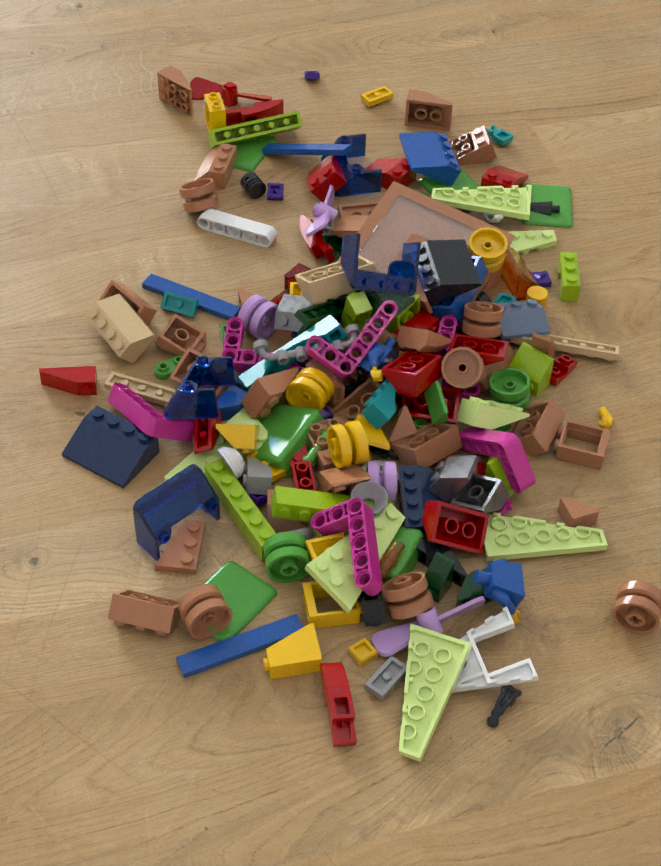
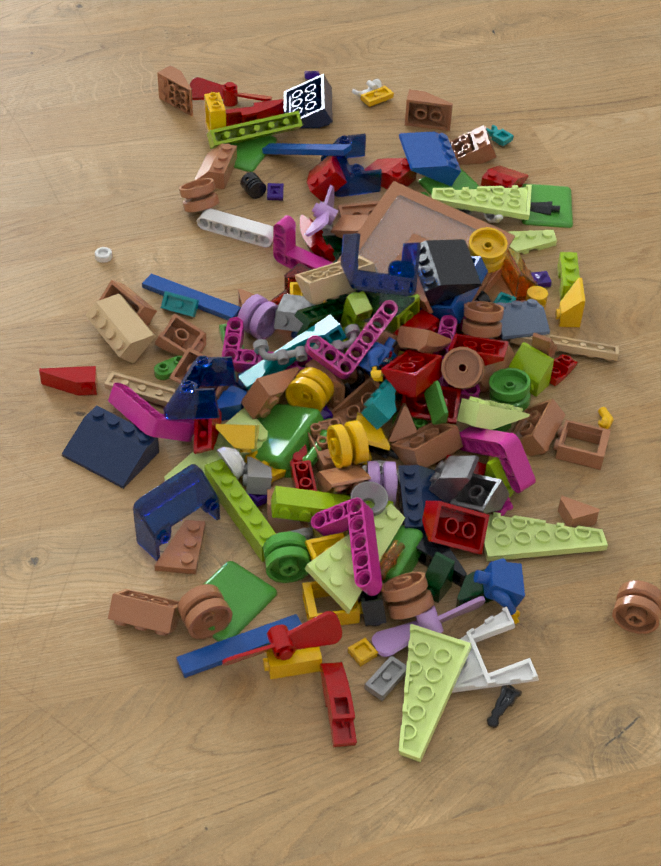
(103, 254): none -> white tile
(285, 247): none -> dark pink beam
(312, 101): none -> slope
(317, 632): none -> red piece
(372, 85): none -> white piece
(572, 306): none -> yellow slope

